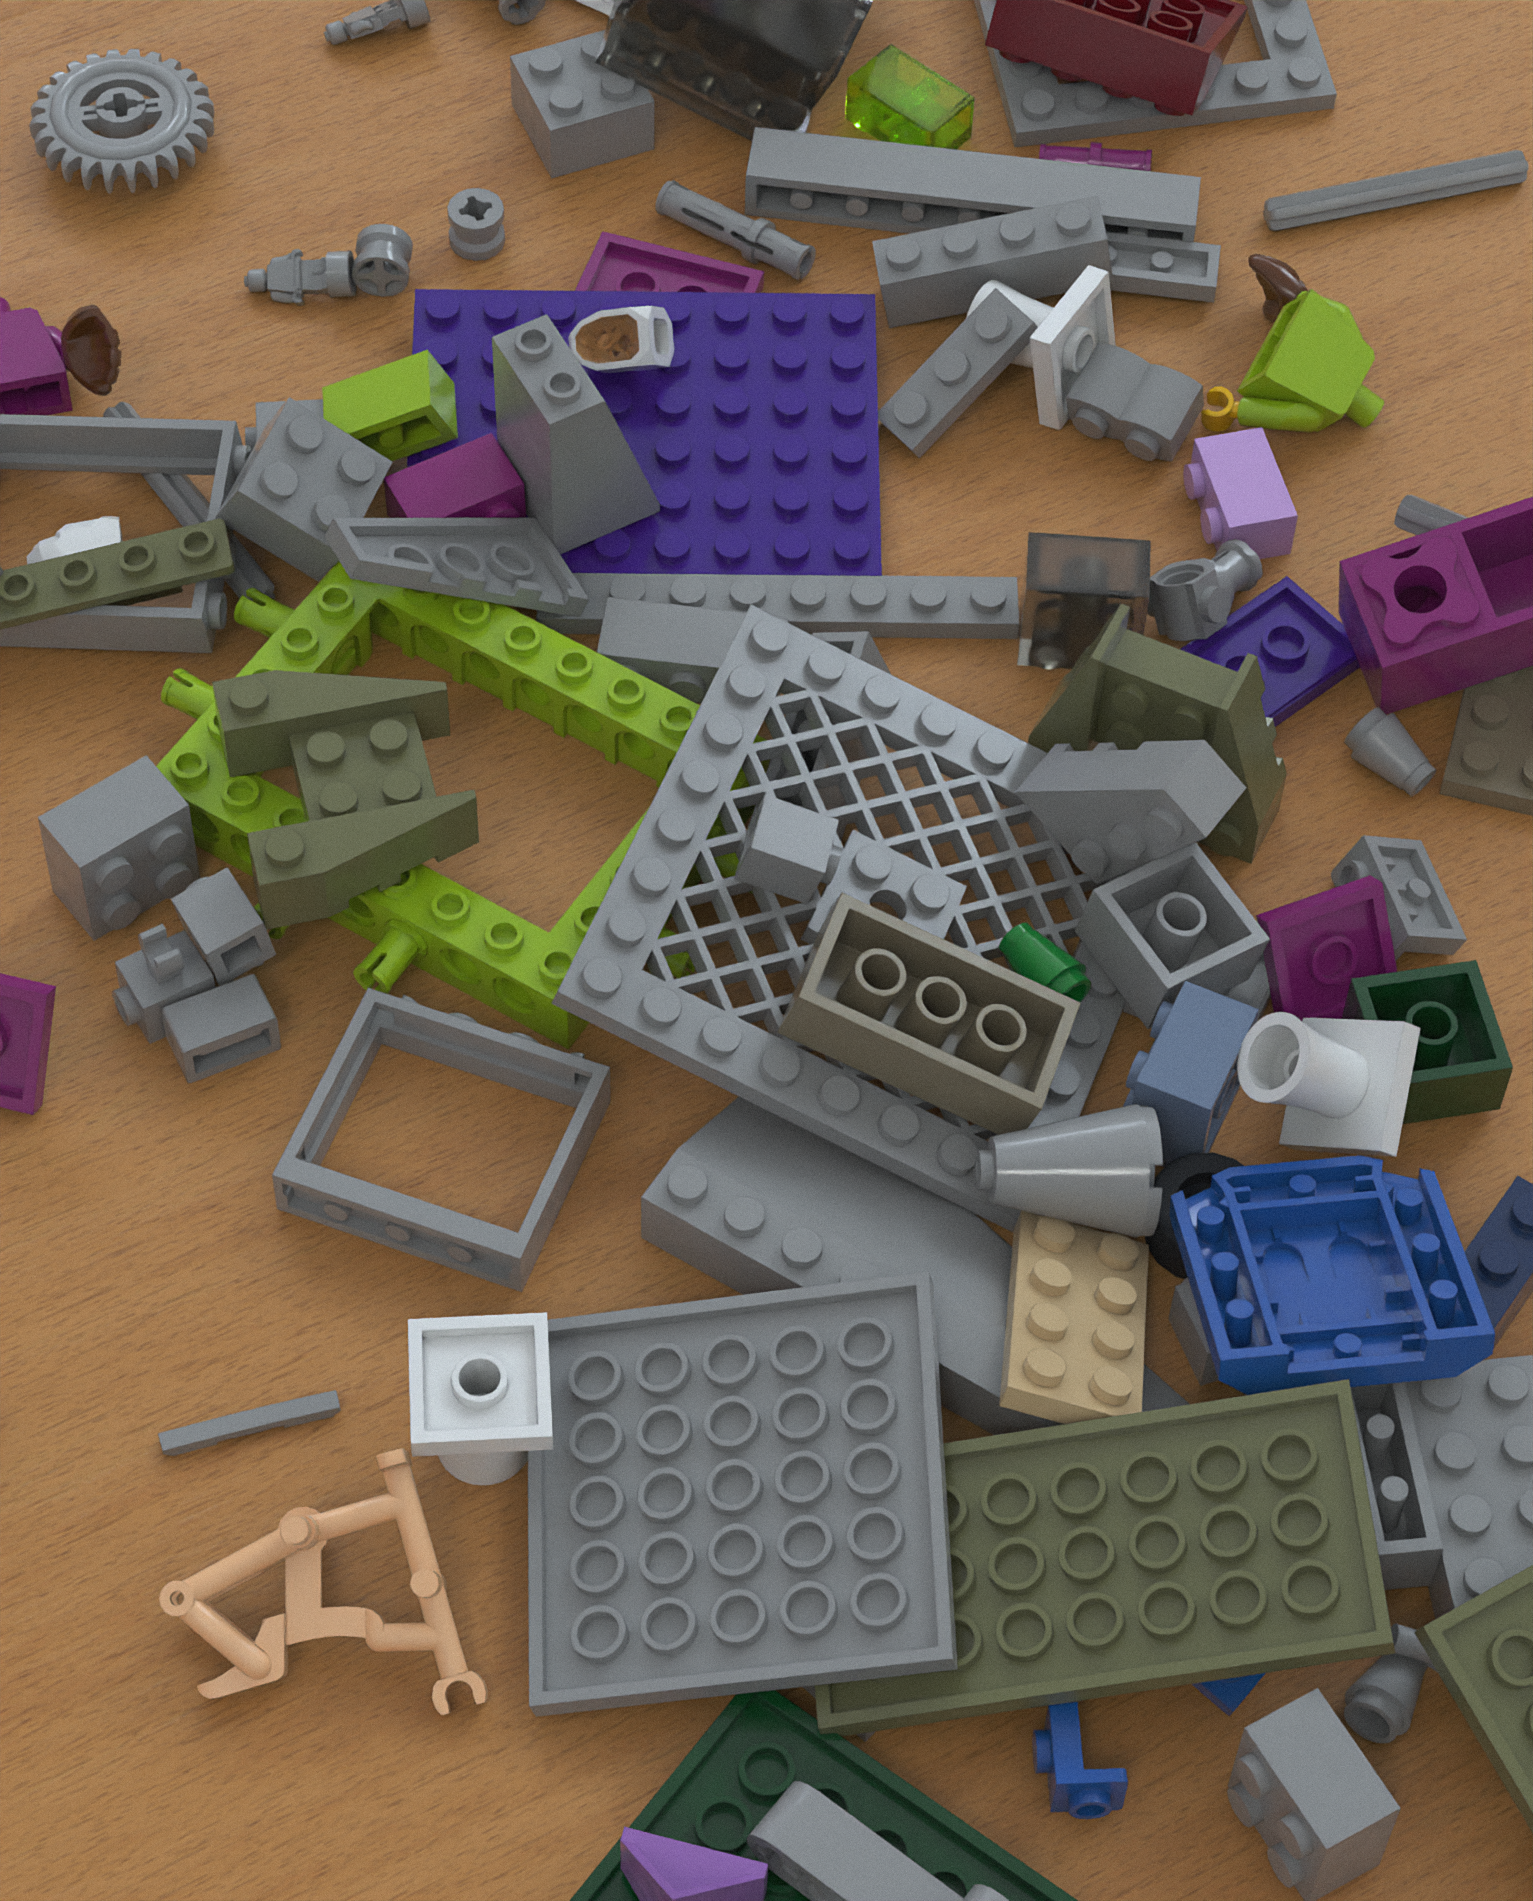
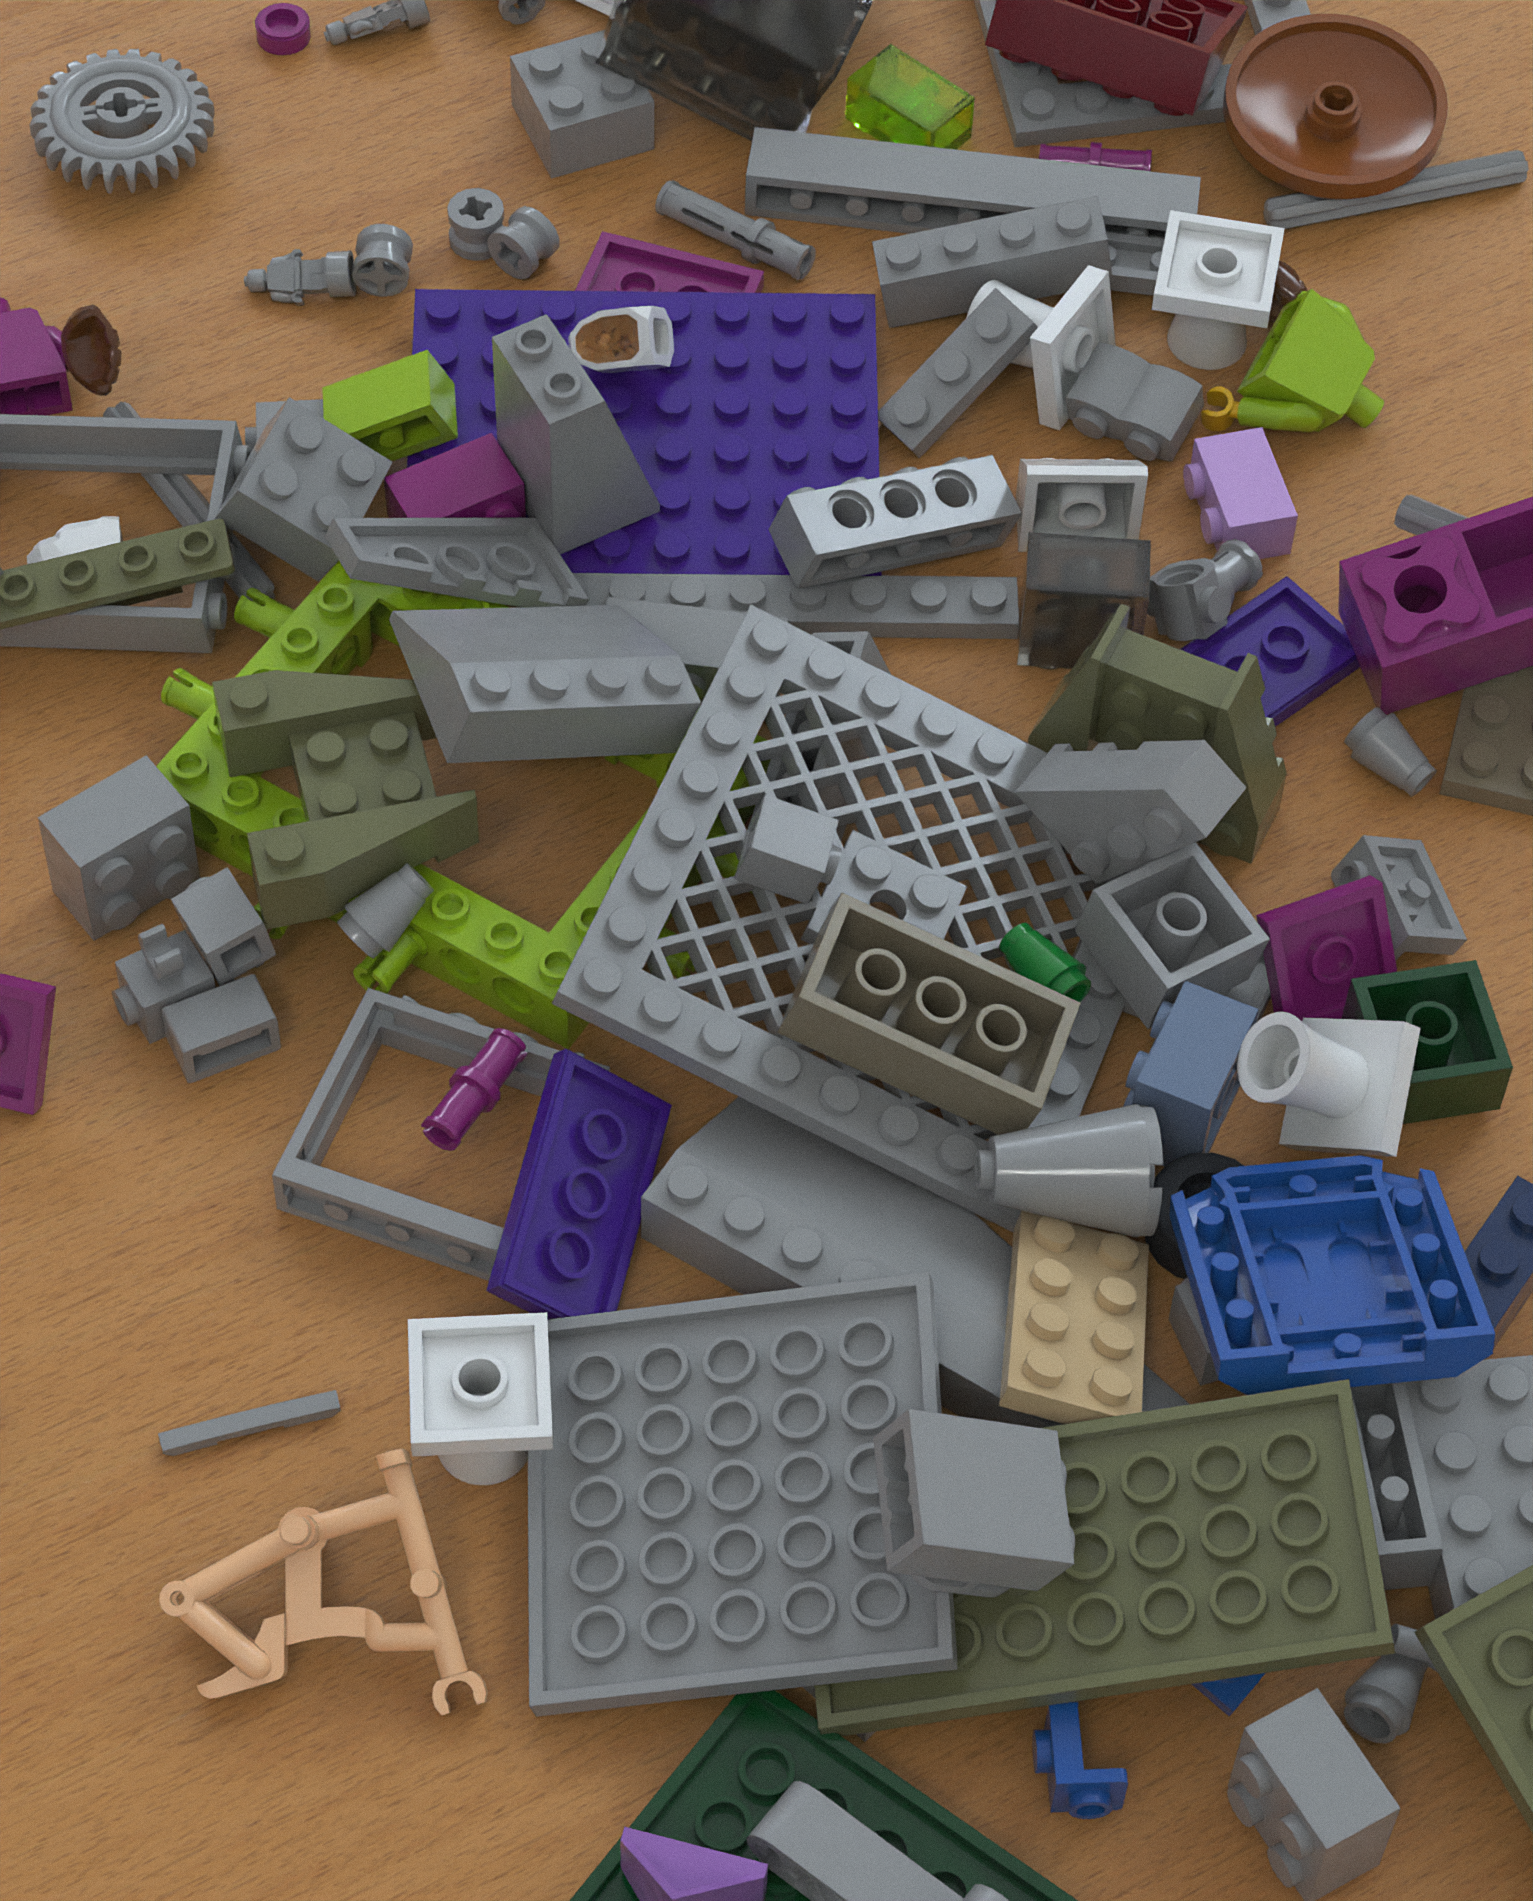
(282, 29): none -> magenta tile
(385, 910): none -> light grey cone
(474, 1089): none -> magenta pin
(523, 242): none -> light grey wheel
(545, 682): none -> light grey slope
(579, 1192): none -> dark purple tile
(894, 520): none -> light grey brick
(972, 1503): none -> light grey brick
(1080, 497): none -> white slope
(1215, 282): none -> white plant
(1335, 106): none -> dark orange dish

